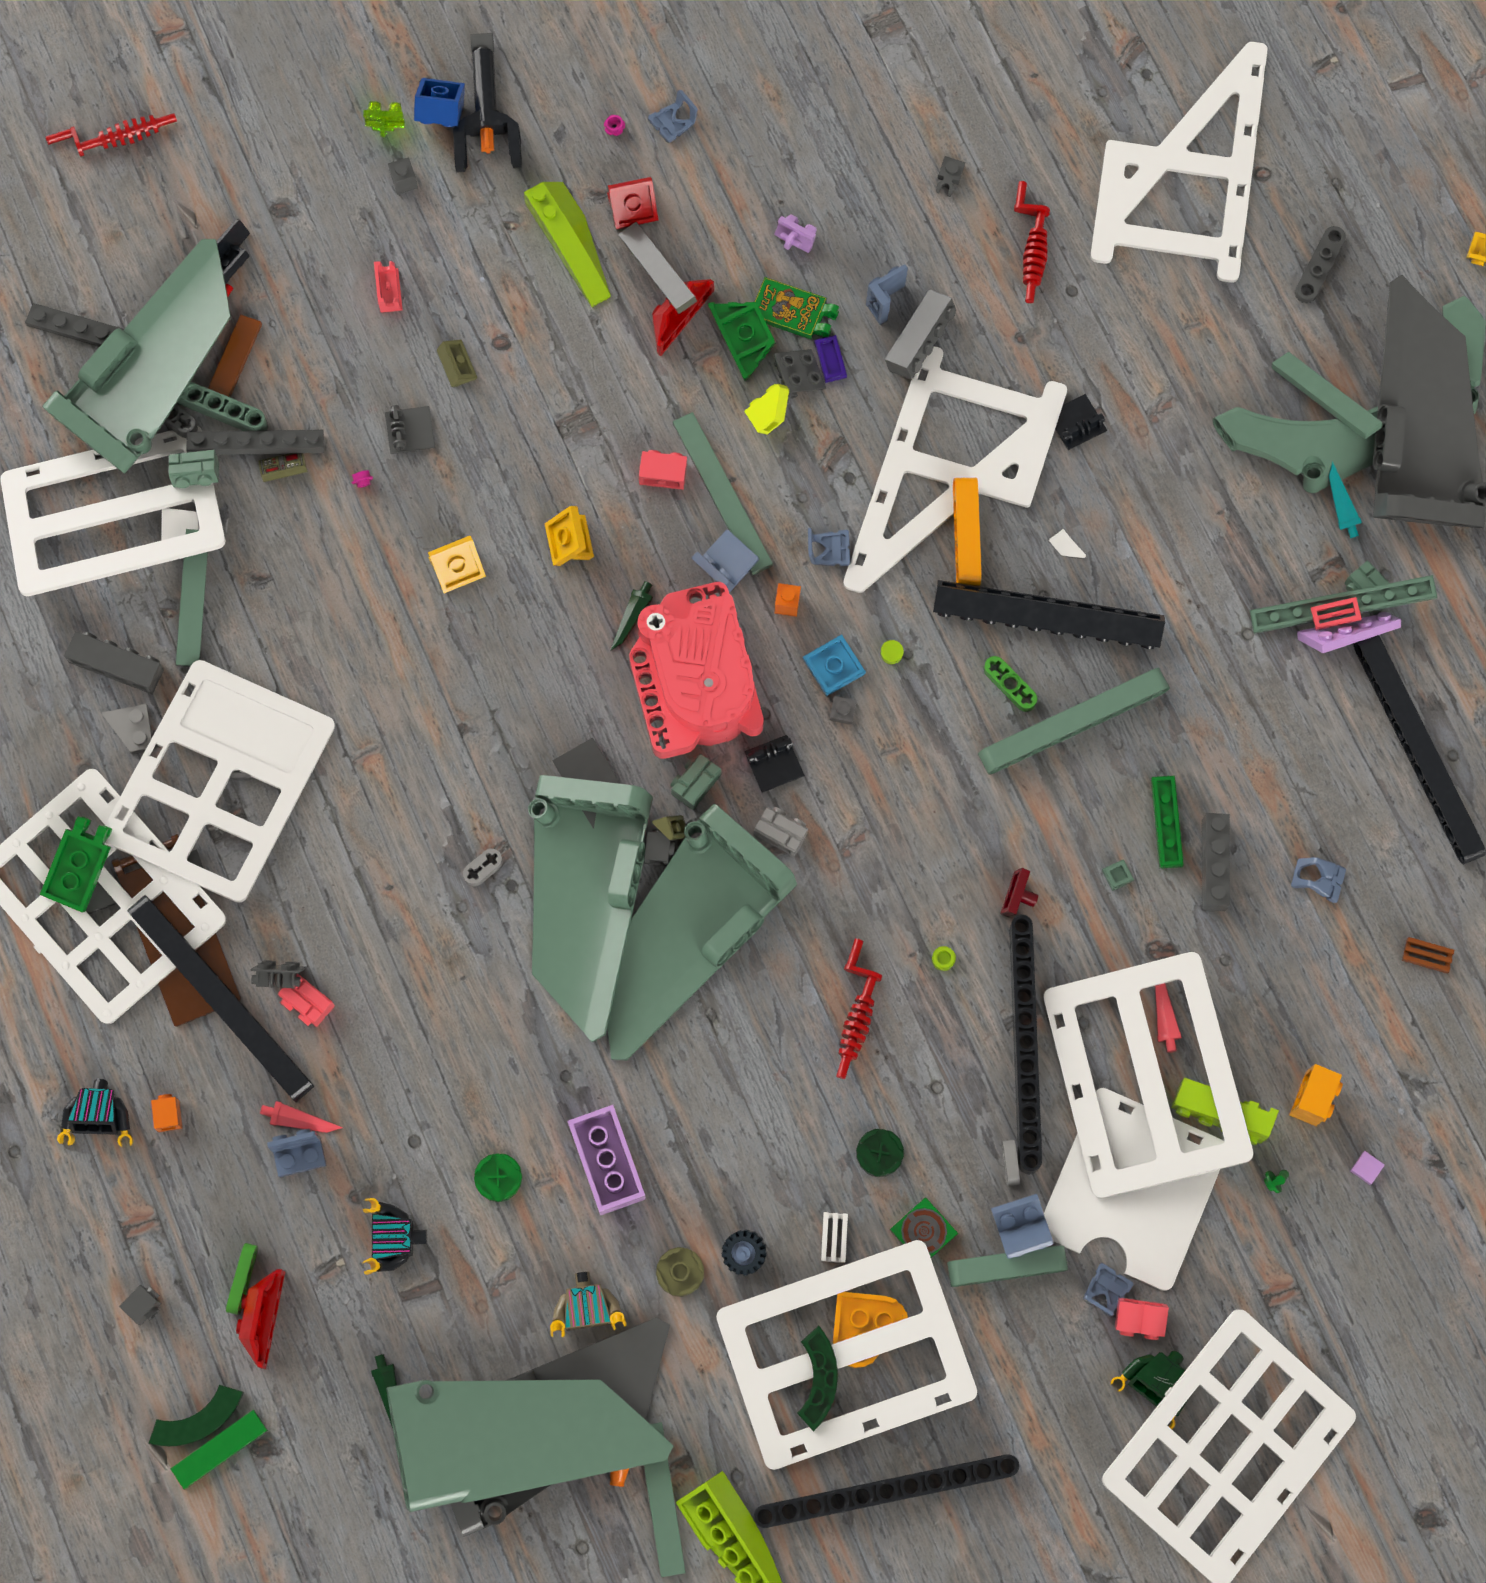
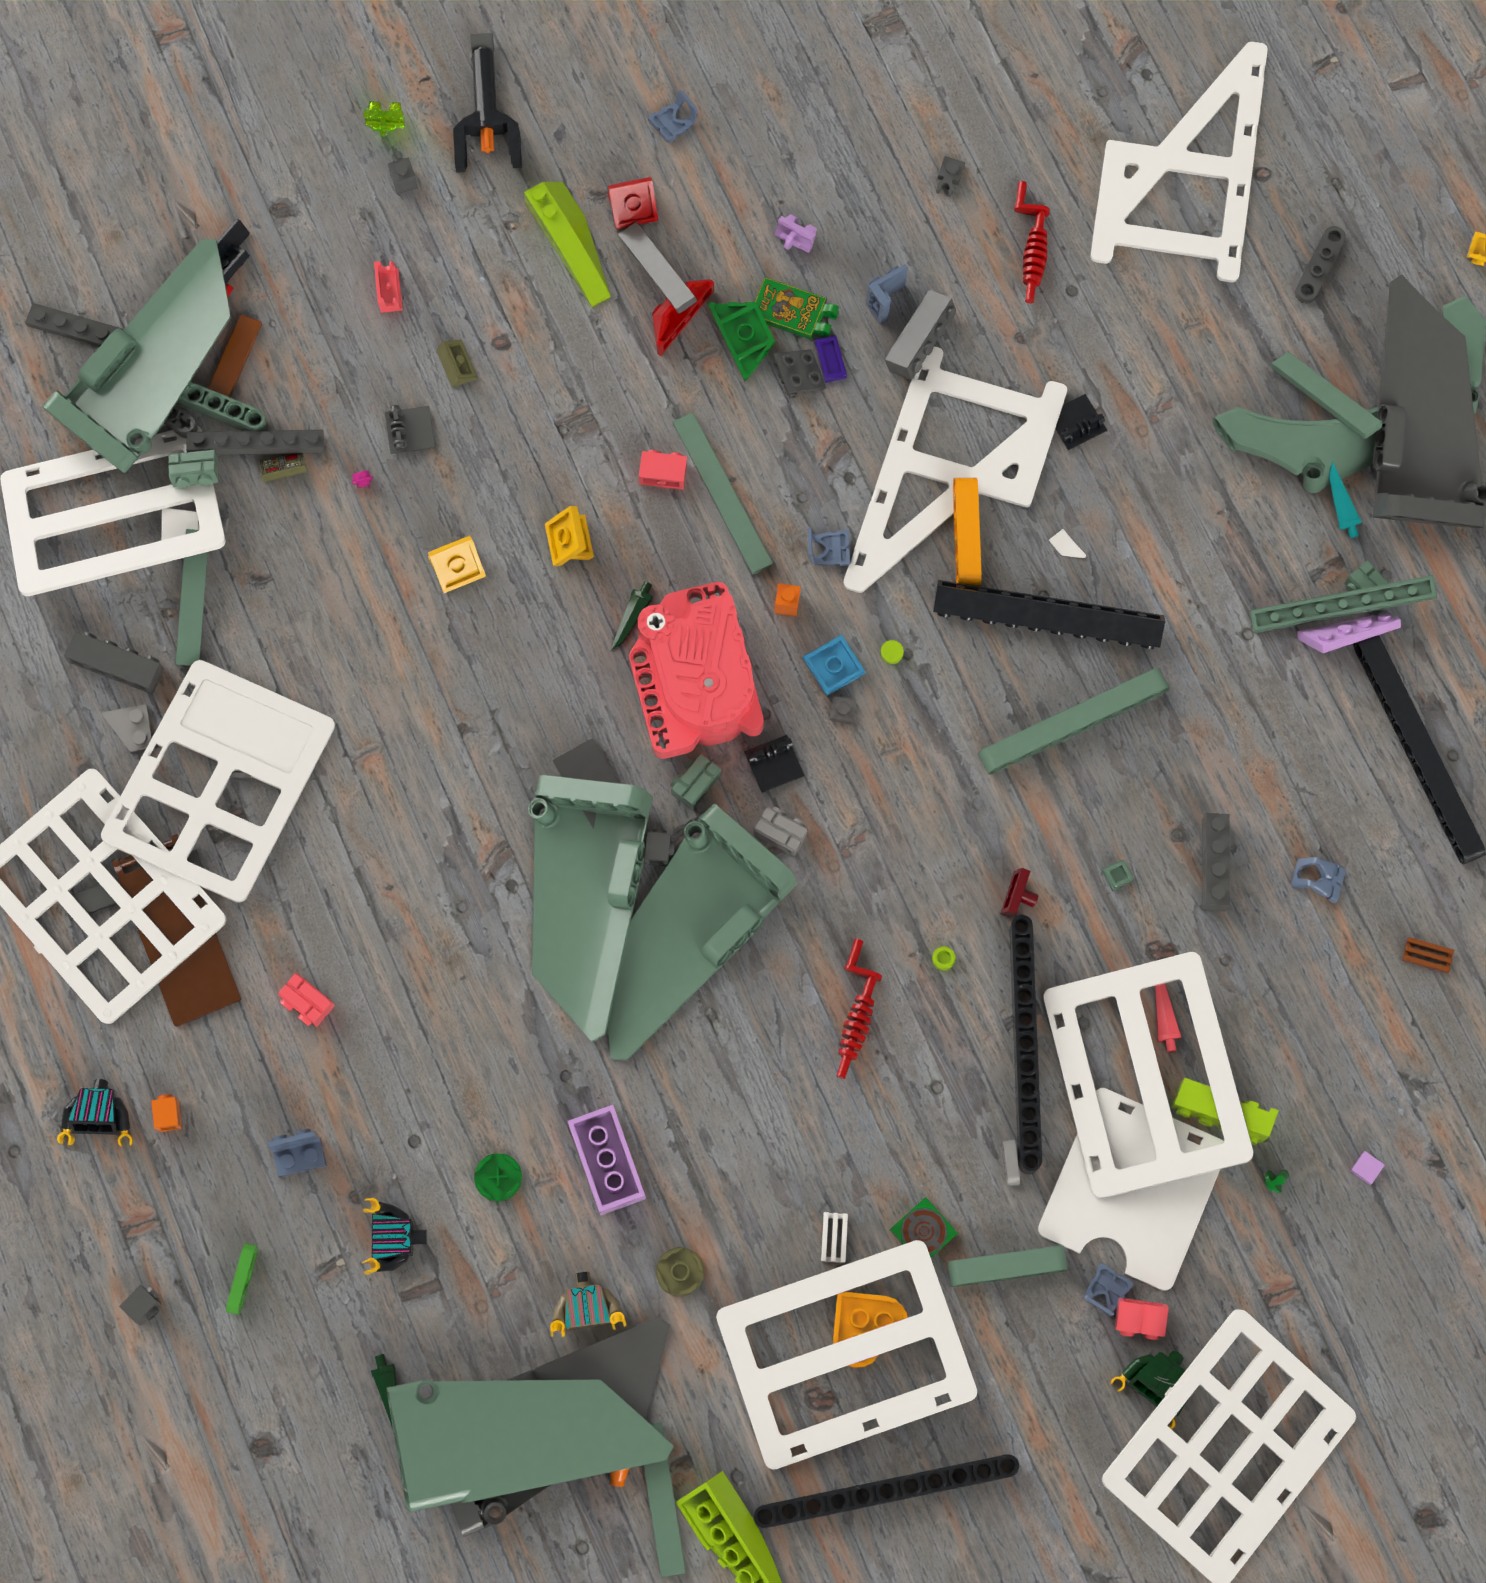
(77, 865): green tile -> none
(112, 137): red piece -> none
(199, 1425): dark green tile -> none
(219, 1449): green tile -> none
(220, 998): black beam -> none
(260, 1316): red wedge -> none
(269, 968): dark grey hinge -> none
(290, 1117): coral bar -> none
(439, 102): blue brick -> none
(479, 863): light grey beam -> none
(614, 120): dark pink plate -> none
(671, 826): olive slope -> none
(727, 560): sand blue bracket -> none
(744, 1252): black wheel -> none
(769, 410): neon yellow slope -> none
(824, 1378): dark green tile -> none
(880, 1152): dark green tile -> none
(994, 675): bright green beam -> none
(1022, 1226): sand blue bracket -> none
(1167, 822): green tile -> none
(1316, 1095): light orange brick -> none
(1355, 609): coral tile -> none

